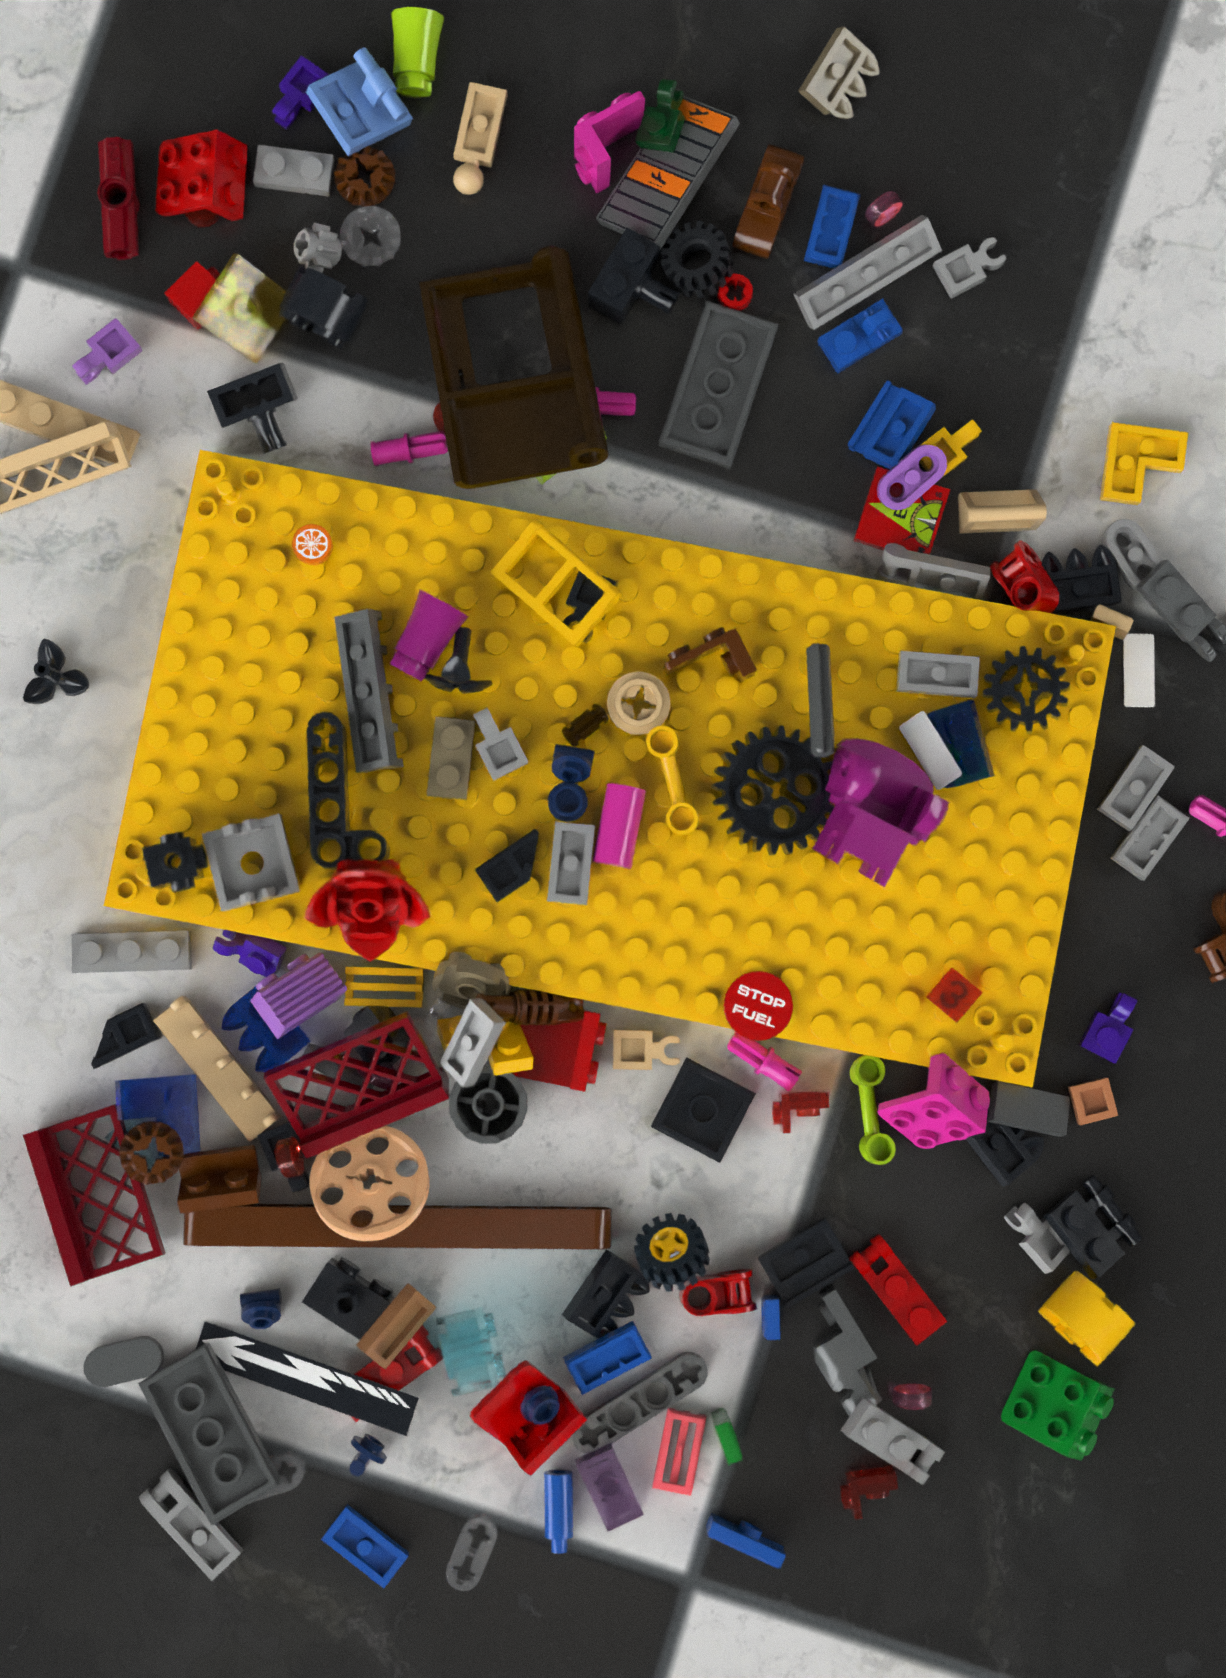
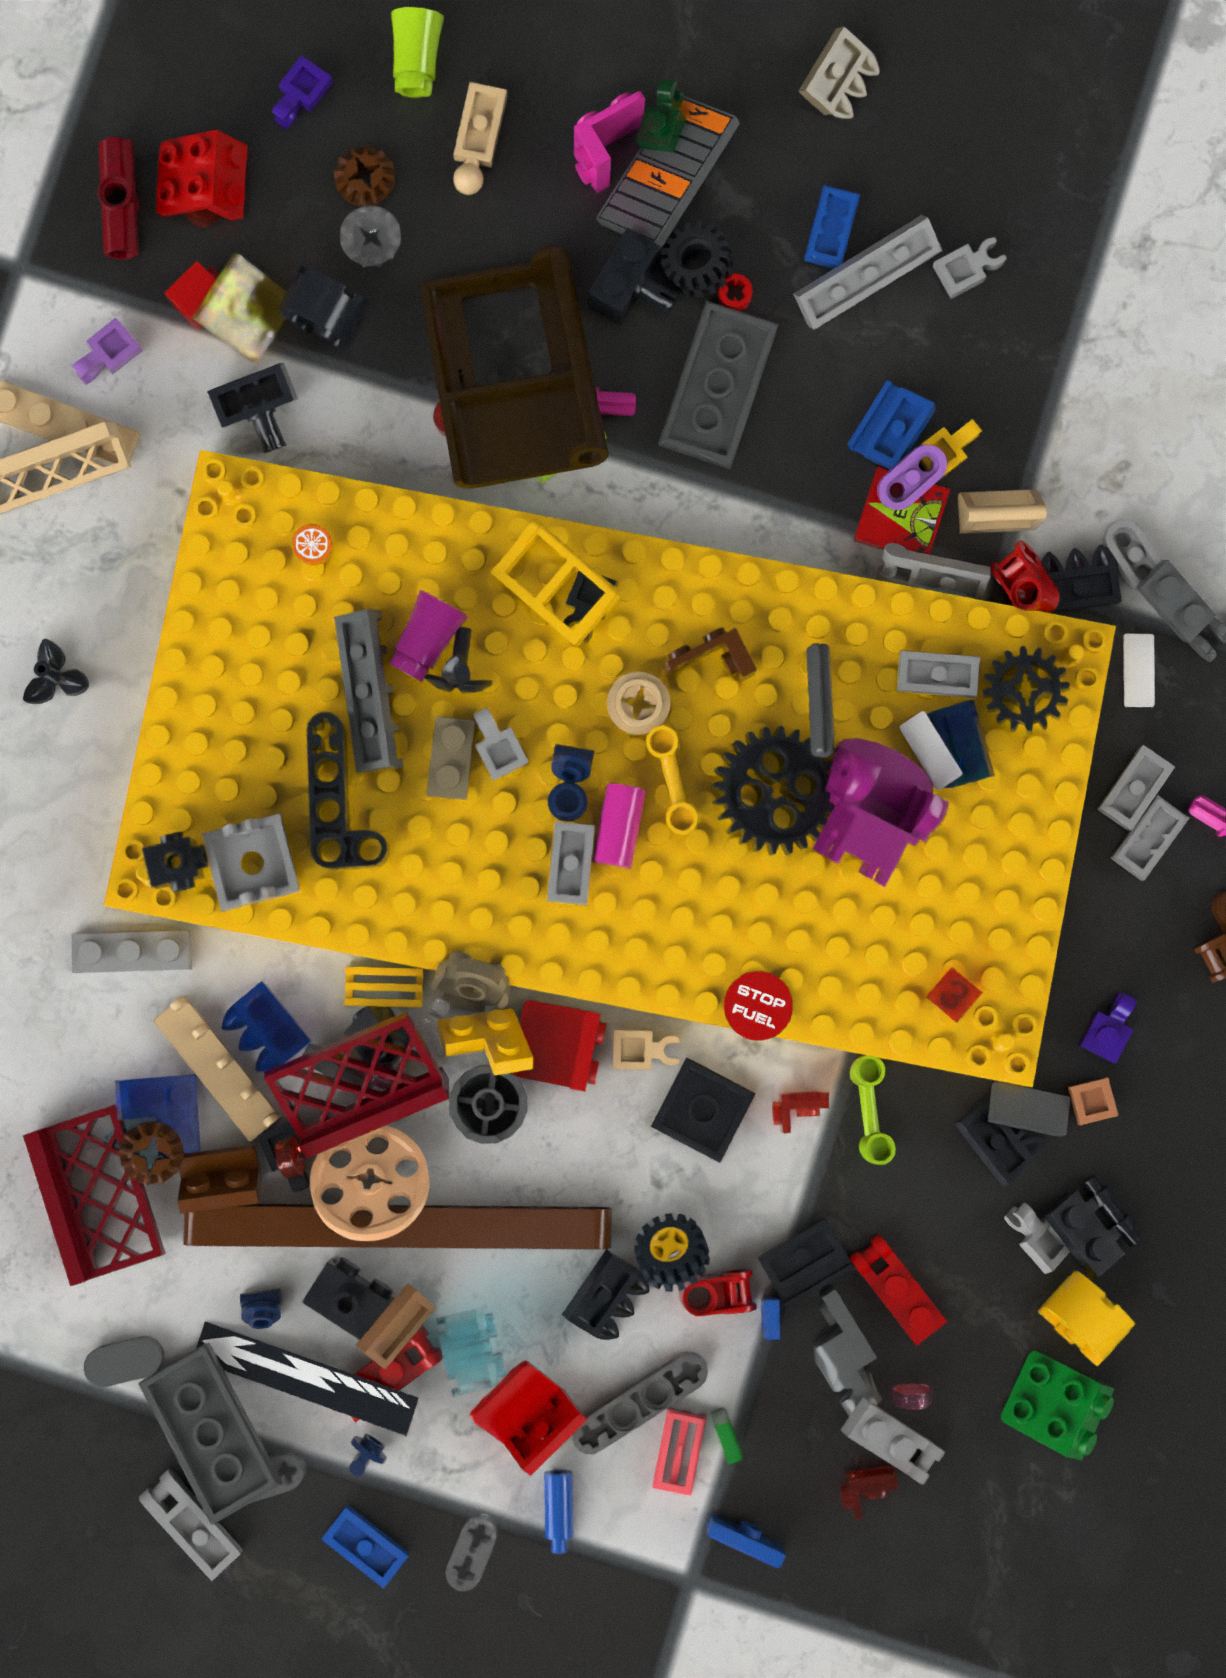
(125, 1034): black tile -> none
(256, 953): dark purple plate -> none
(294, 170): light grey plate -> none
(298, 994): medium lavender brick -> none
(317, 247): light grey gear -> none
(359, 103): medium blue plate -> none
(368, 904): red brick -> none
(408, 448): dark pink axle -> none
(472, 1042): light grey plate -> none
(510, 867): black tile -> none
(535, 1007): reddish brown hinge -> none
(540, 1405): dark blue plate -> none
(585, 724): dark brown piece -> none
(607, 1357): blue plate -> none
(609, 1487): clear purple plate -> none
(764, 1061): dark pink axle -> none
(768, 201): reddish brown piece -> none
(860, 336): blue hinge -> none
(884, 209): clear pink tile -> none
(945, 1112): dark pink bracket -> none
(1111, 617): tan tile -> none
(1133, 450): yellow plate -> none

